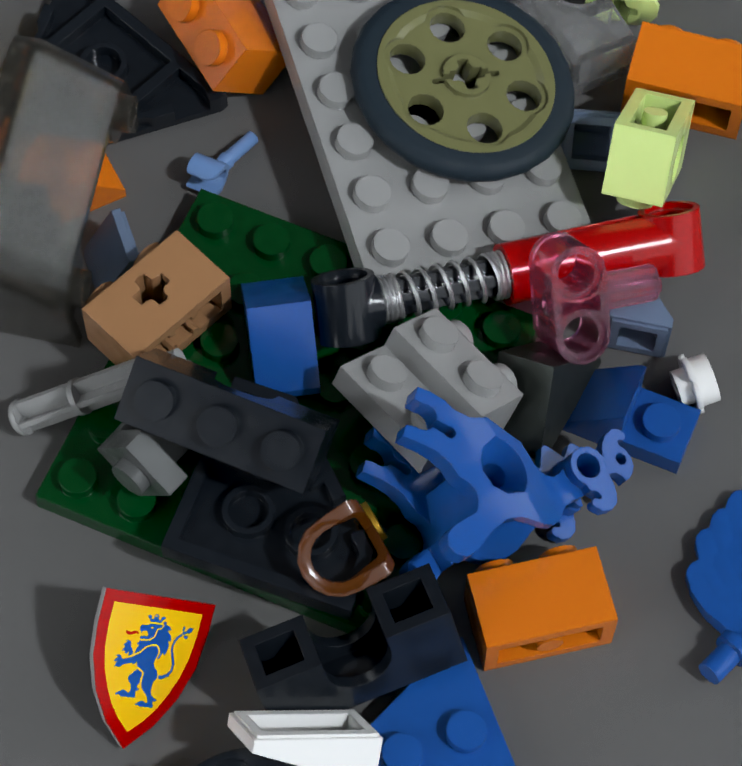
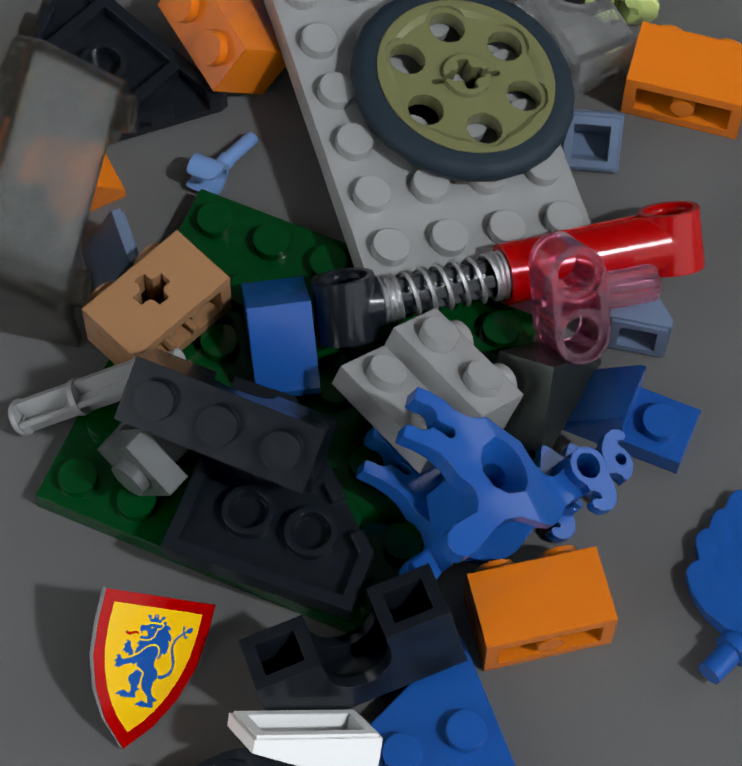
(370, 574): reddish brown piece -> none
(647, 148): yellowish green brick -> none
(695, 382): white plate -> none

